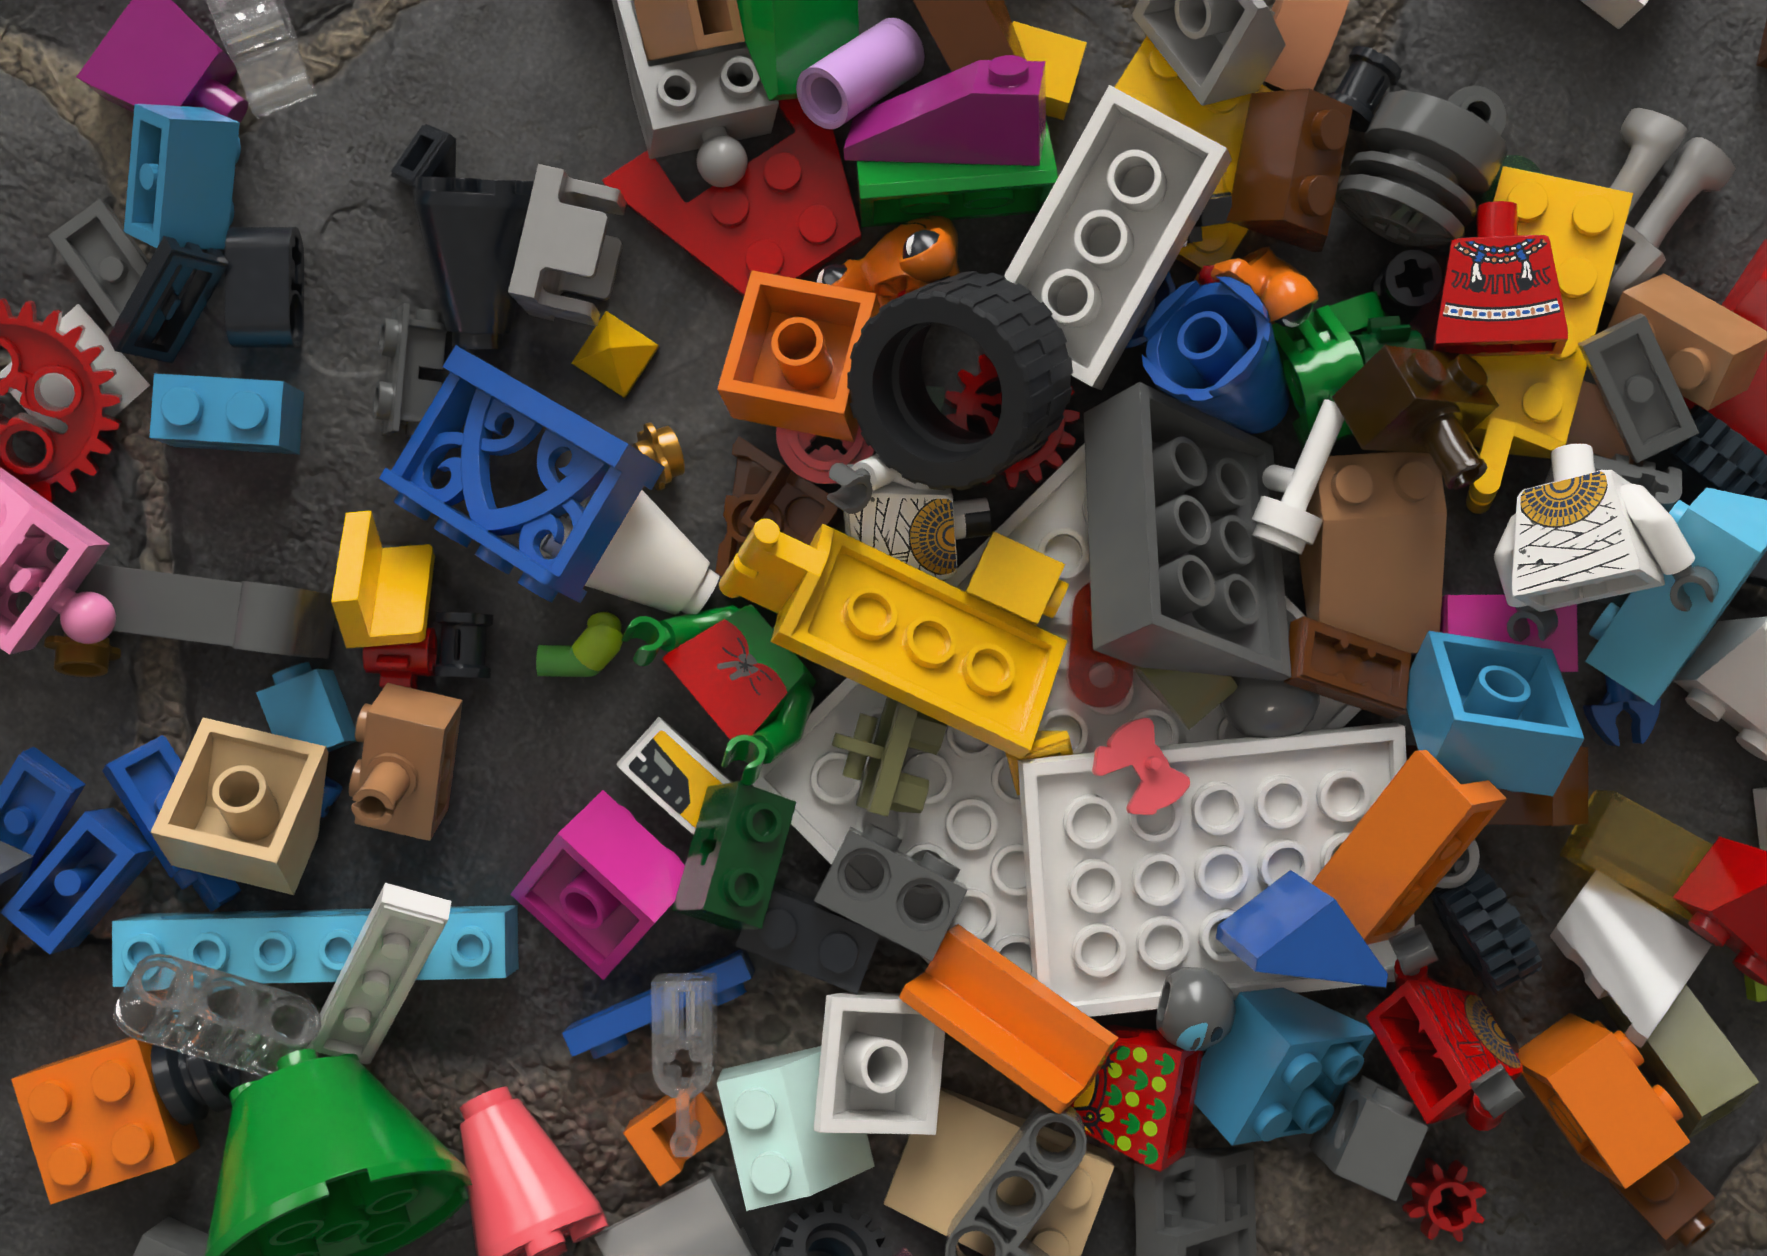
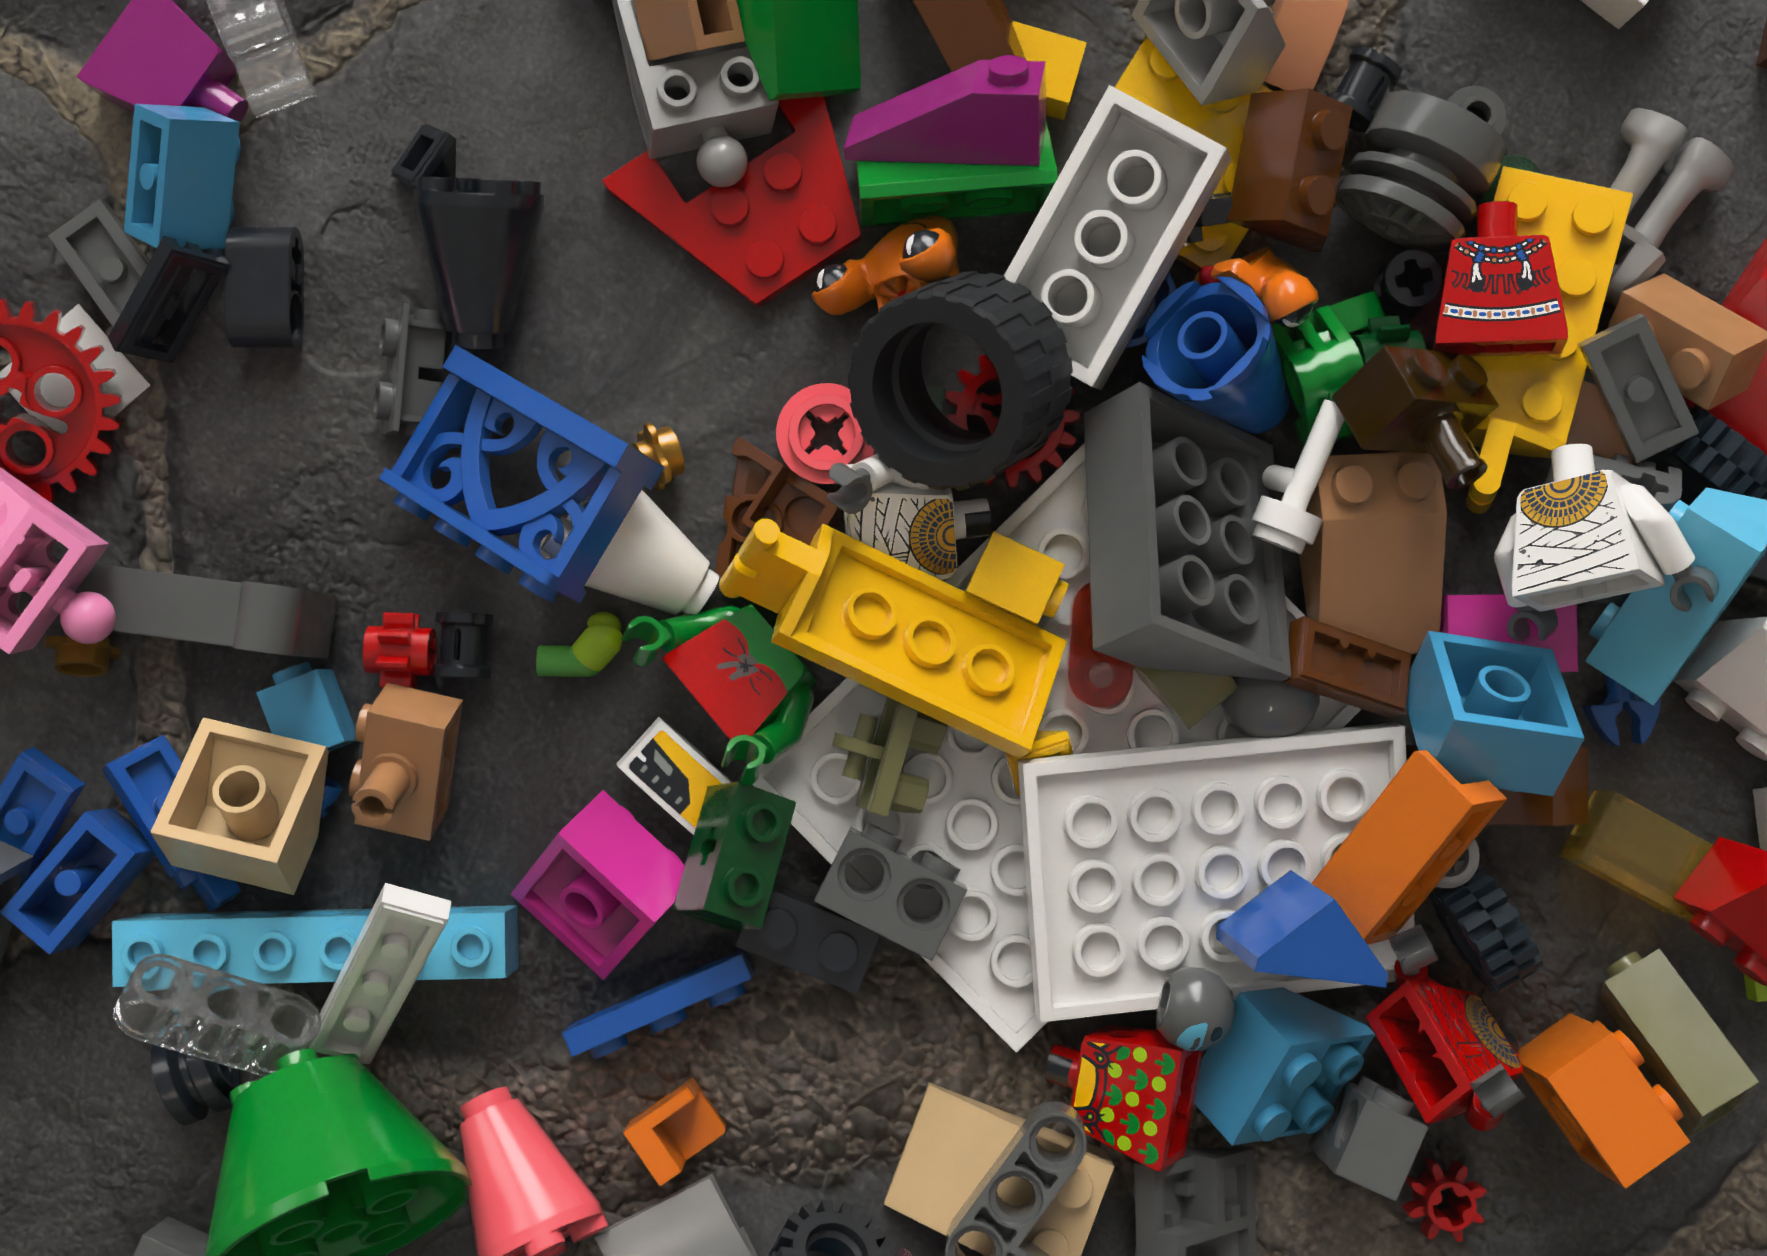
(99, 1119): orange brick -> none
(226, 413): dark azure brick -> none
(380, 591): yellow panel -> none
(566, 247): light grey panel -> none
(615, 354): yellow slope -> none
(698, 1038): clear piece -> none
(772, 1131): light aqua slope -> none
(795, 354): orange brick -> none
(860, 73): lavender pin -> none
(878, 1067): white slope -> none
(1010, 1019): orange panel -> none
(1136, 746): coral piece -> none
(1628, 952): light grey slope -> none
(1671, 1203): reddish brown bracket -> none

